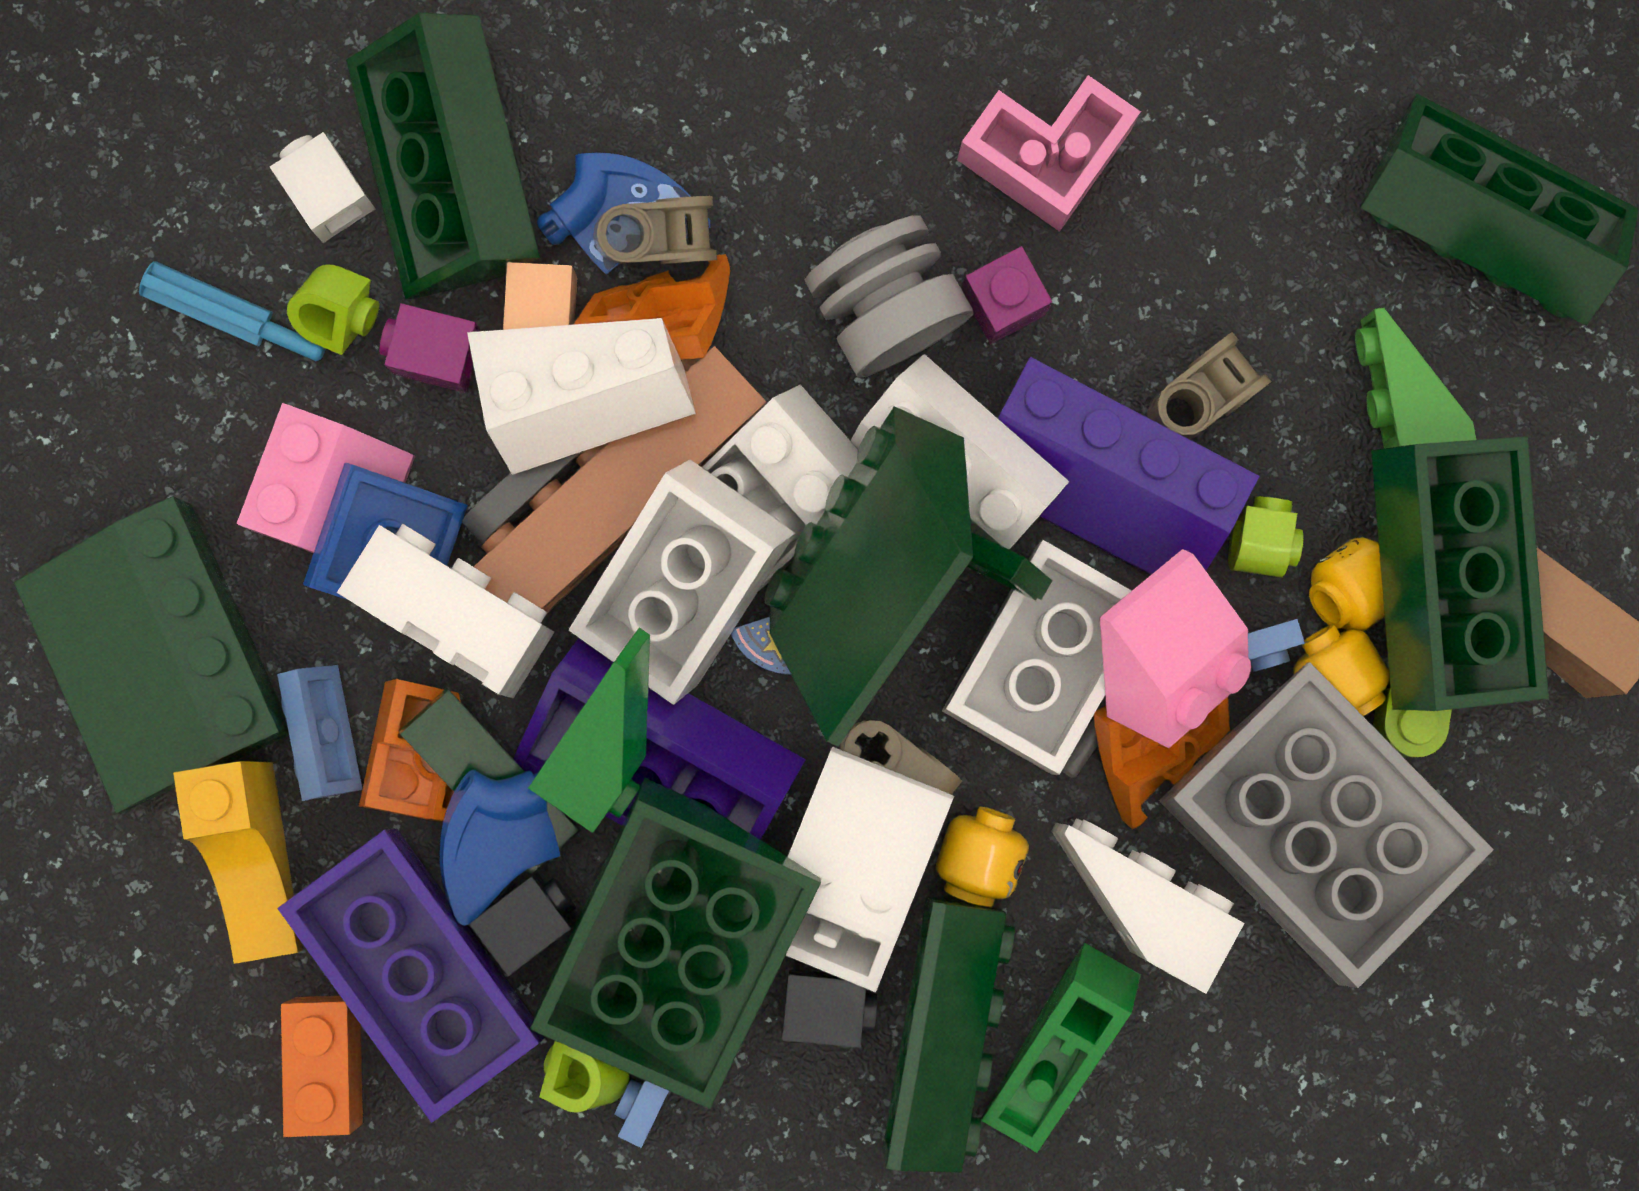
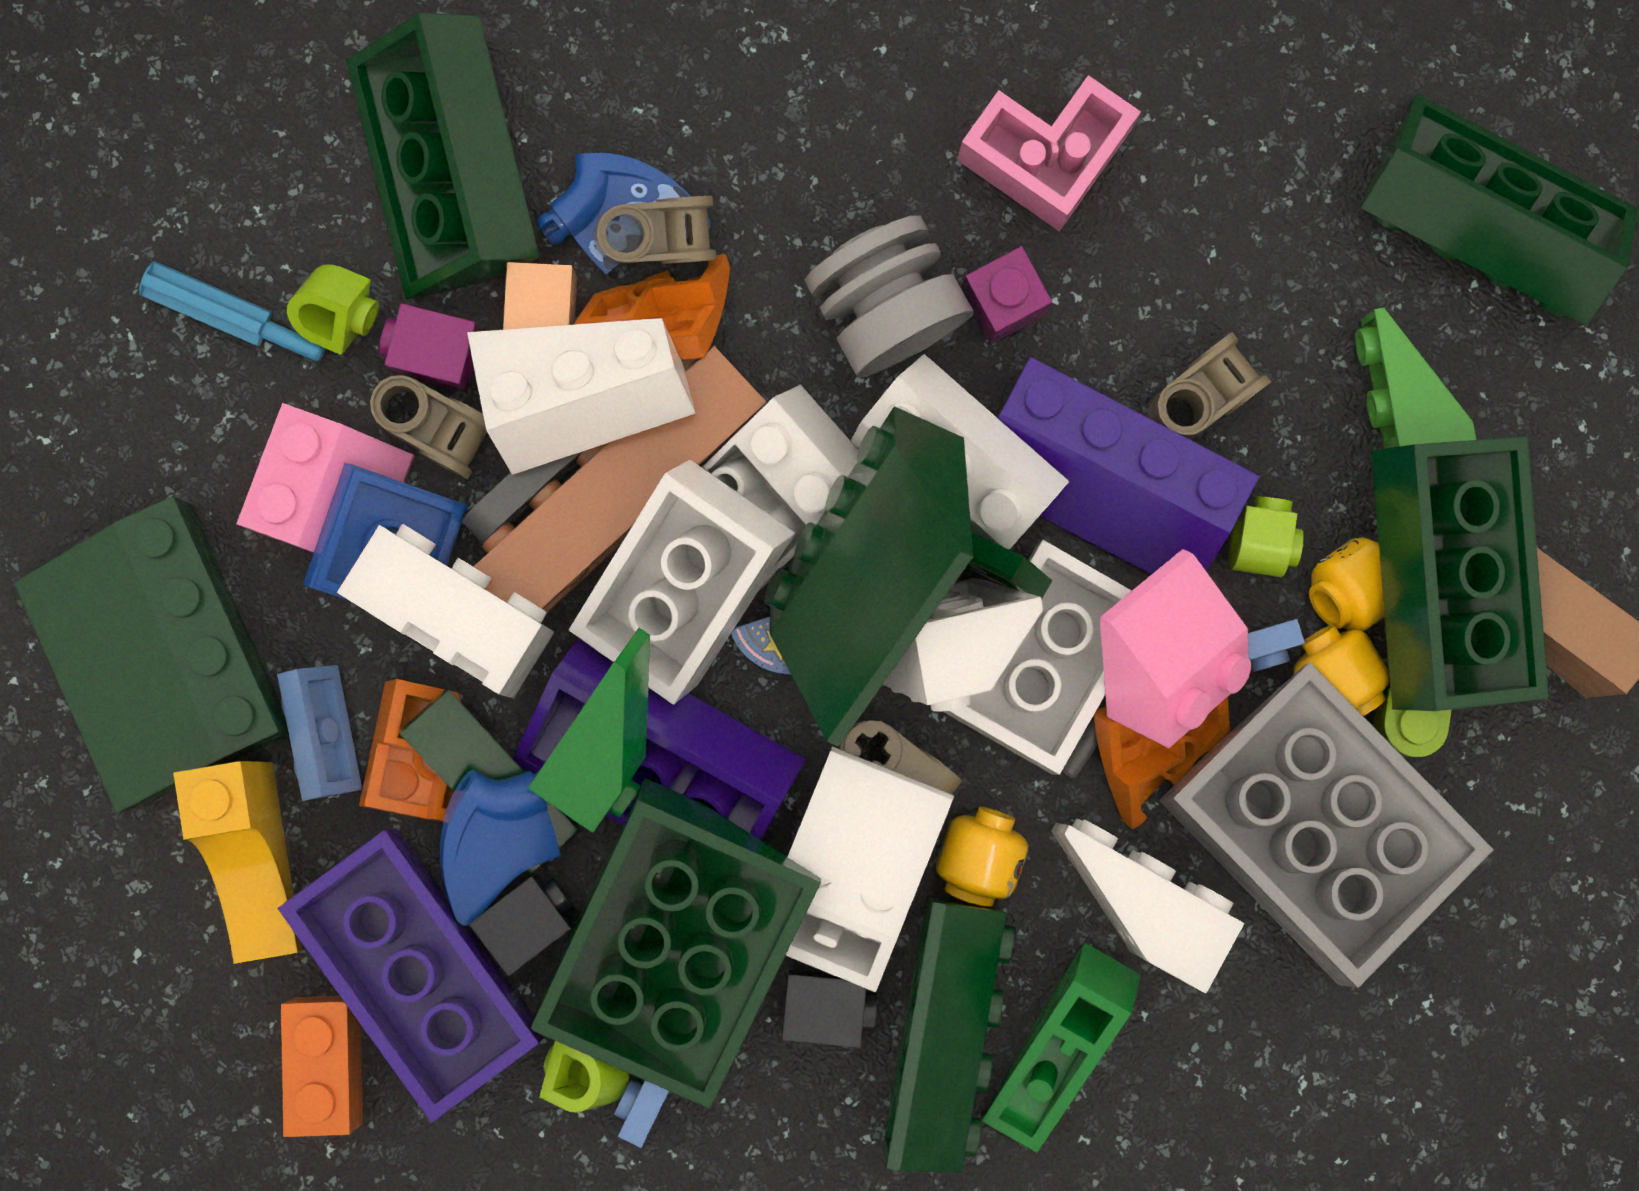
(321, 186): white brick -> none
(434, 426): none -> dark tan piece
(965, 644): none -> white slope

